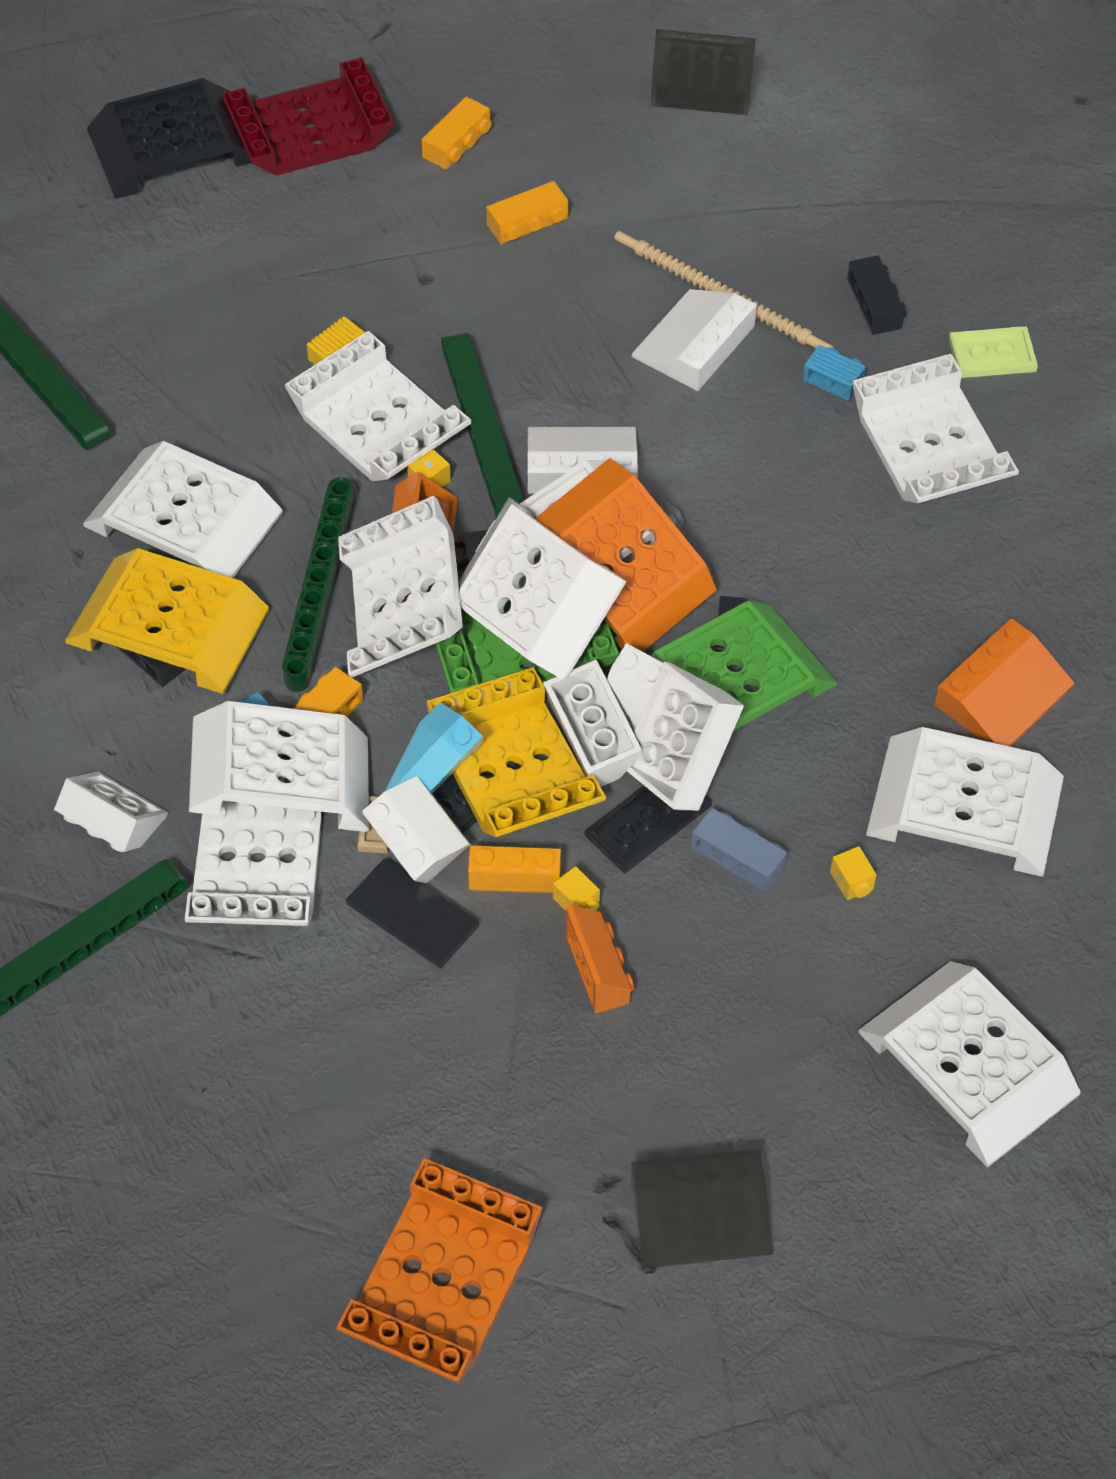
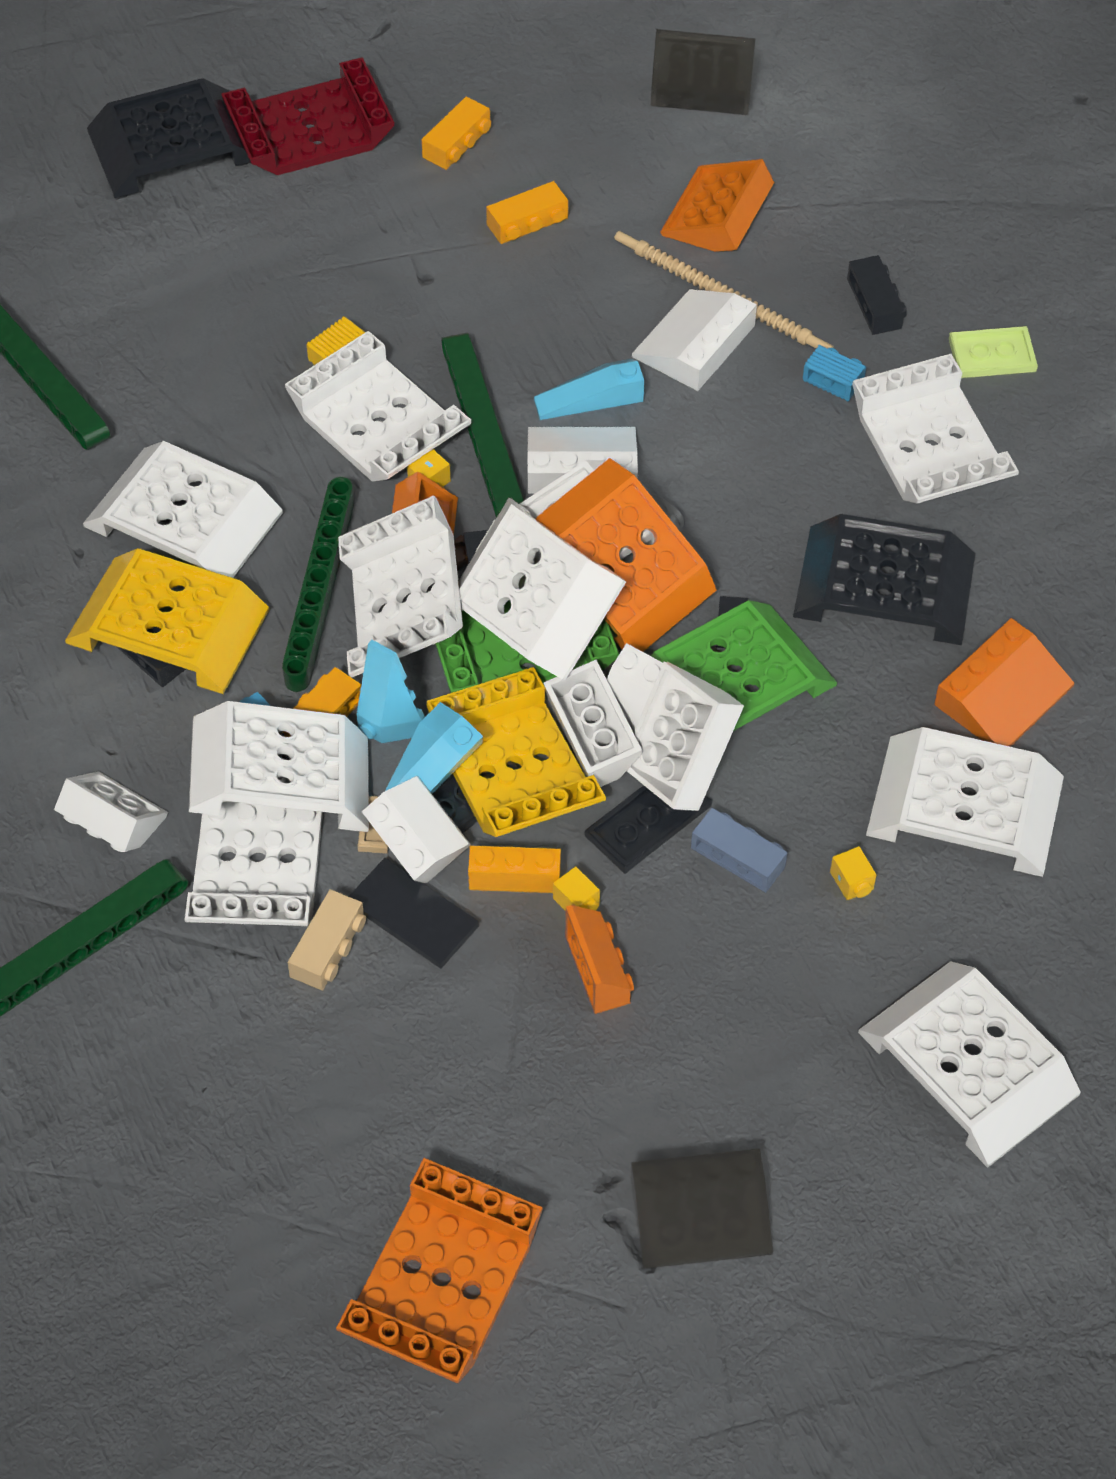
(326, 940): none -> tan brick
(385, 702): none -> medium azure wedge
(597, 389): none -> medium azure wedge
(719, 205): none -> orange slope
(927, 582): none -> black slope

